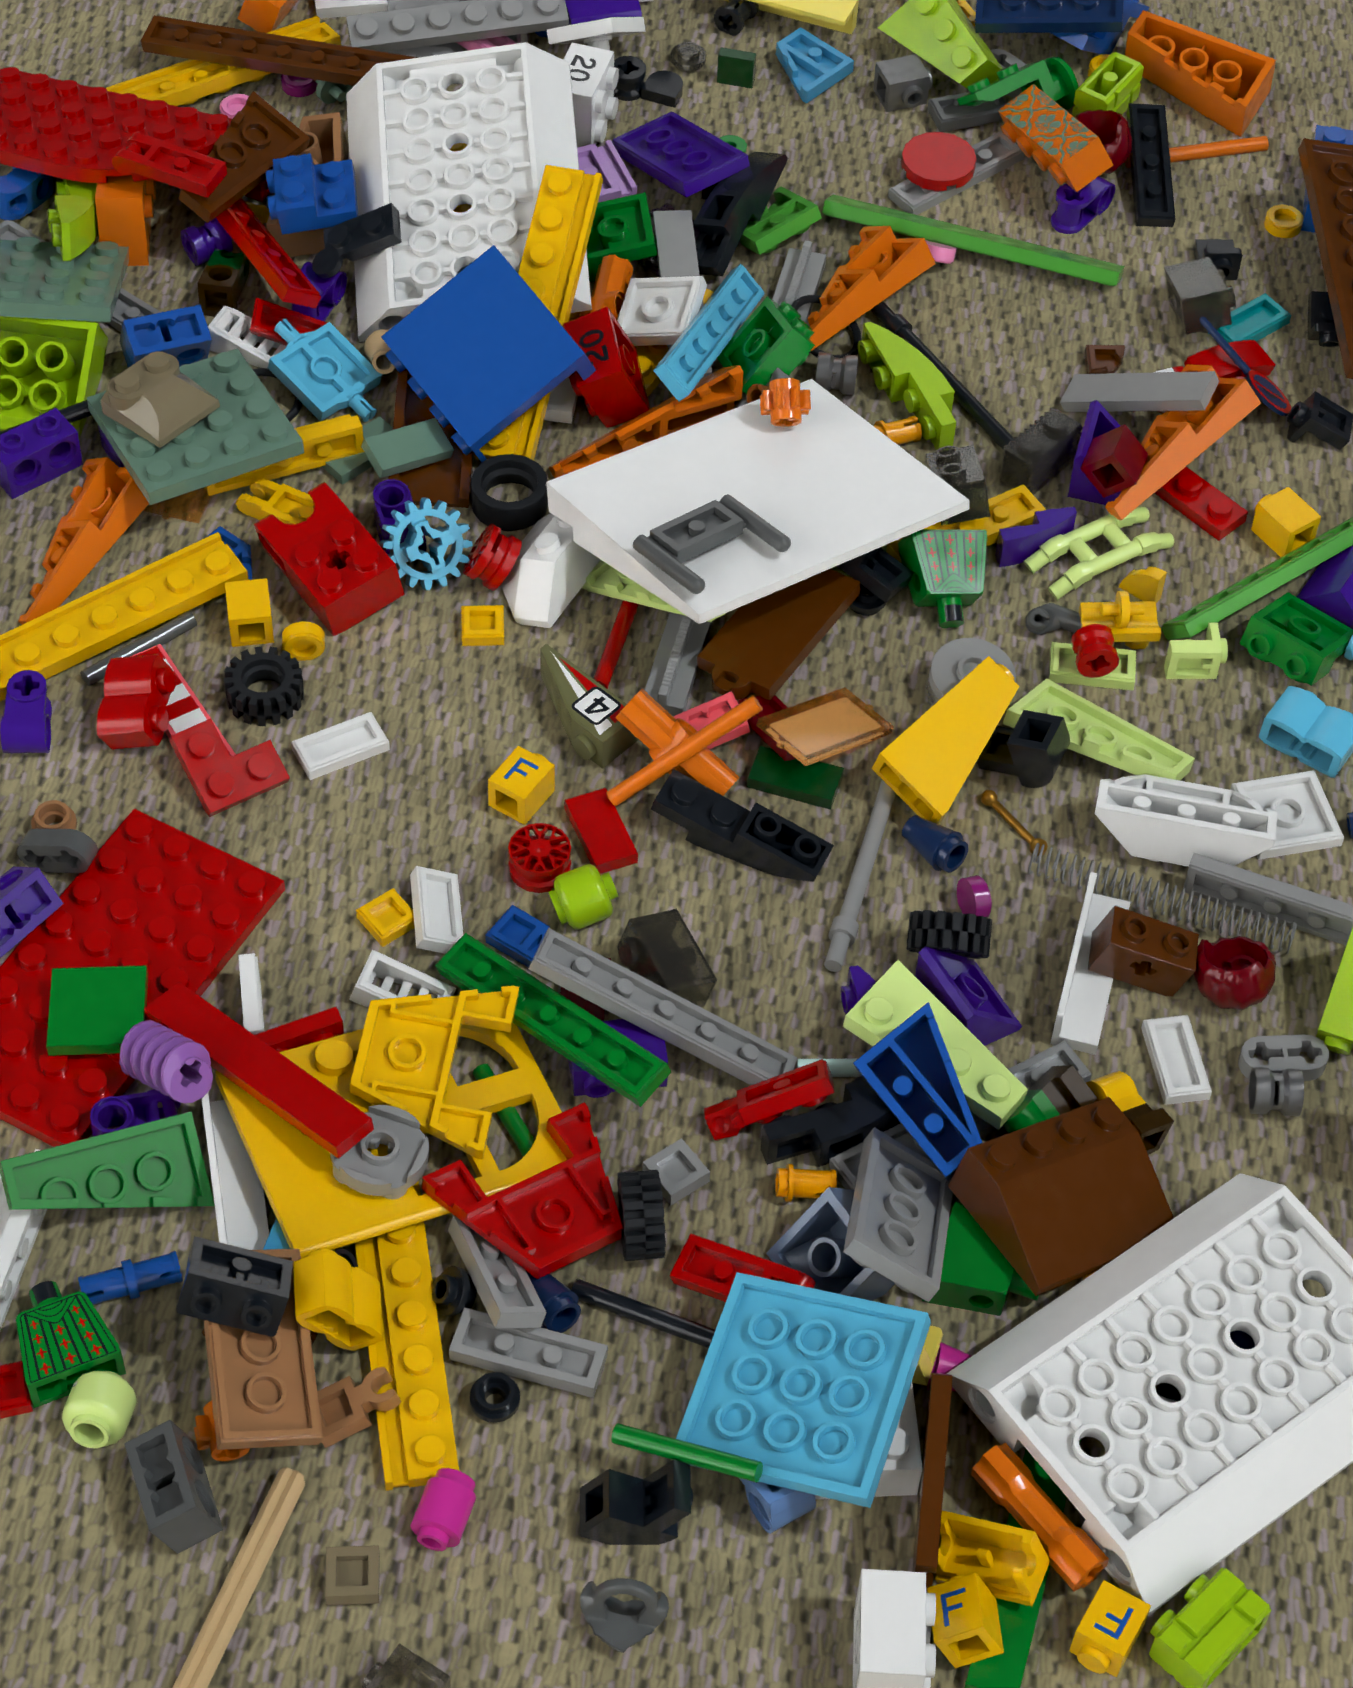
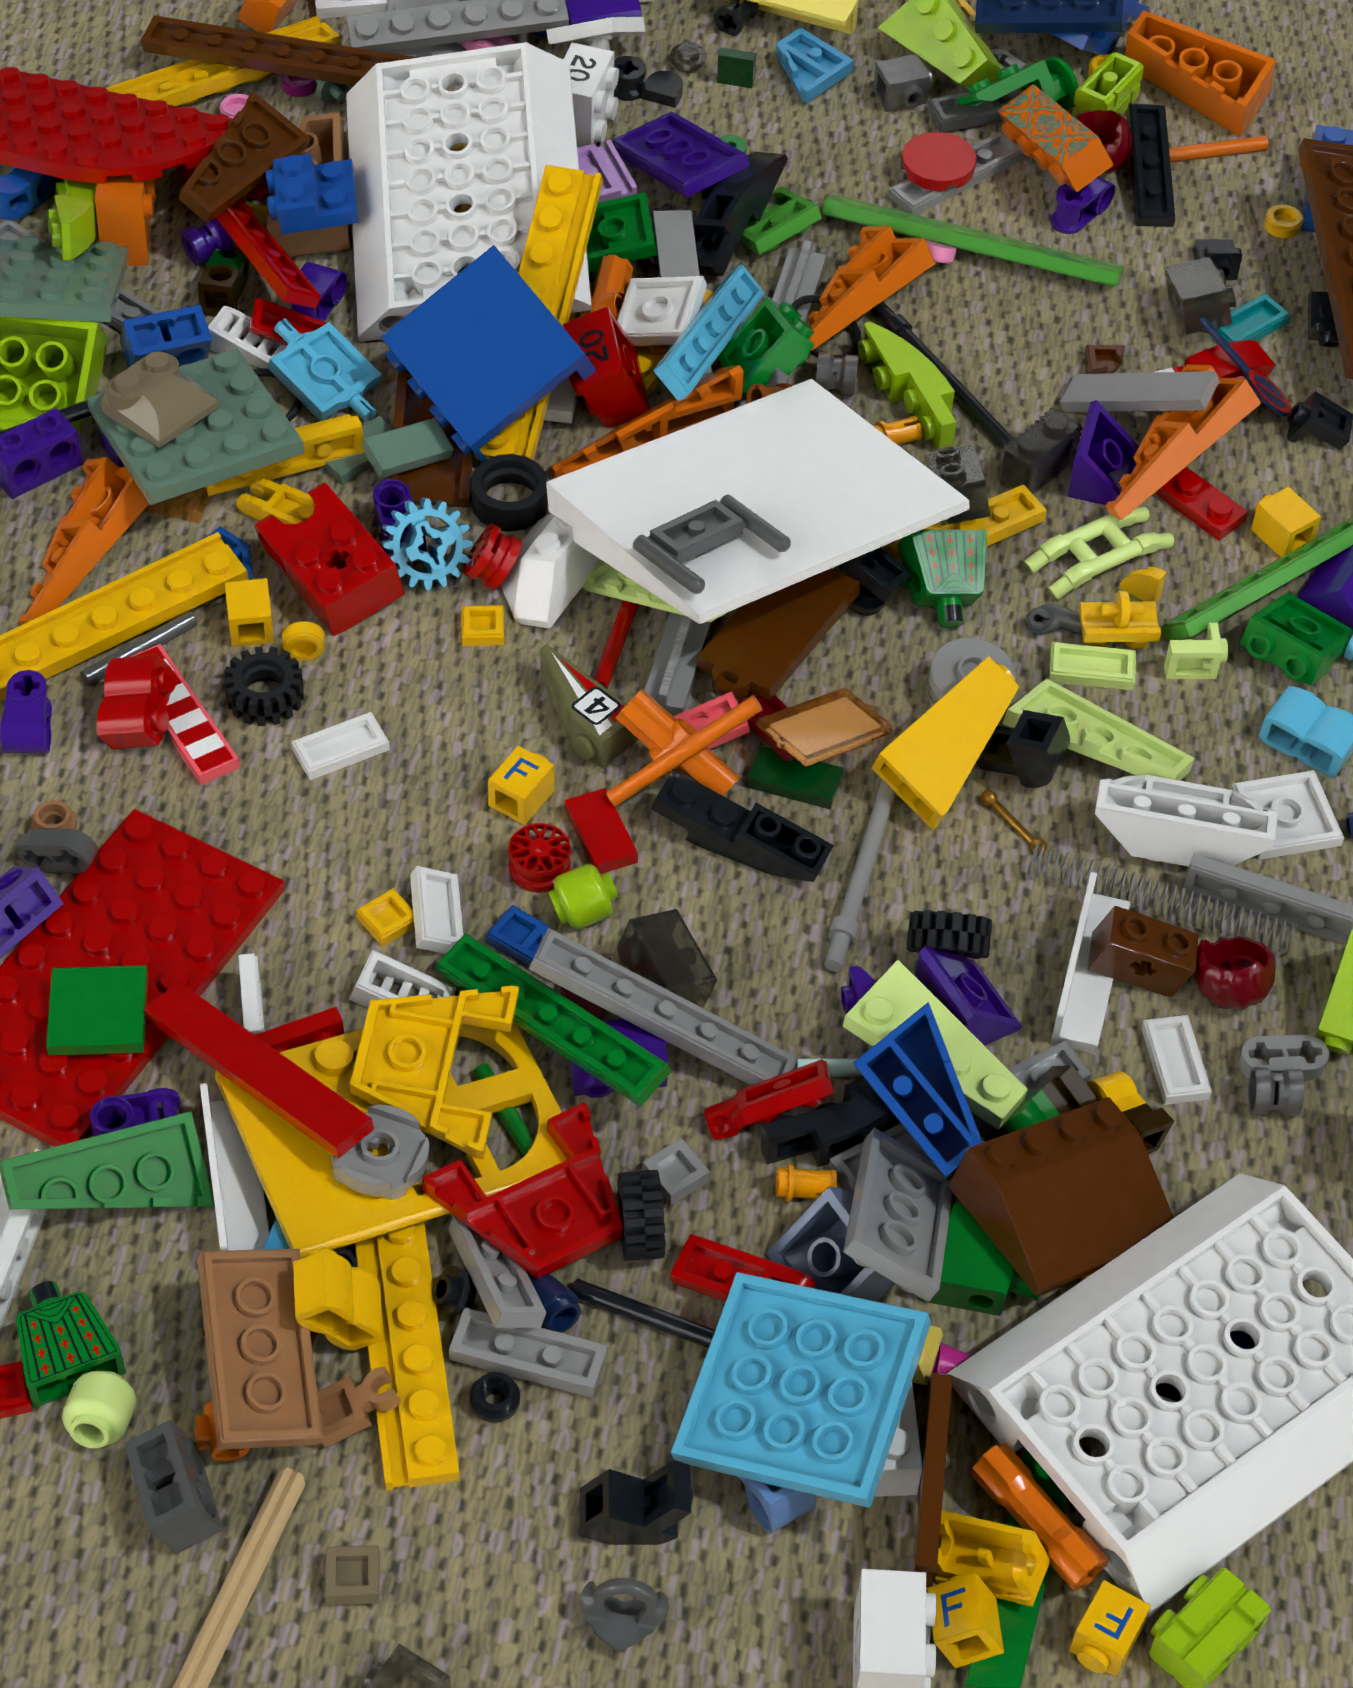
(131, 1278): blue pin -> none
(166, 1061): medium lavender piece -> none
(170, 164): red plate -> none
(224, 779): red plate -> none
(235, 1287): black bracket -> none
(358, 239): black hinge -> none
(374, 348): tan cone -> none
(444, 1509): dark pink brick -> none
(687, 1452): green bar -> none
(785, 402): orange gear -> none
(935, 843): dark blue cone -> none
(974, 896): magenta tile -> none
(1020, 542): dark purple slope -> none
(1094, 650): red wheel -> none
(1114, 461): dark red brick -> none

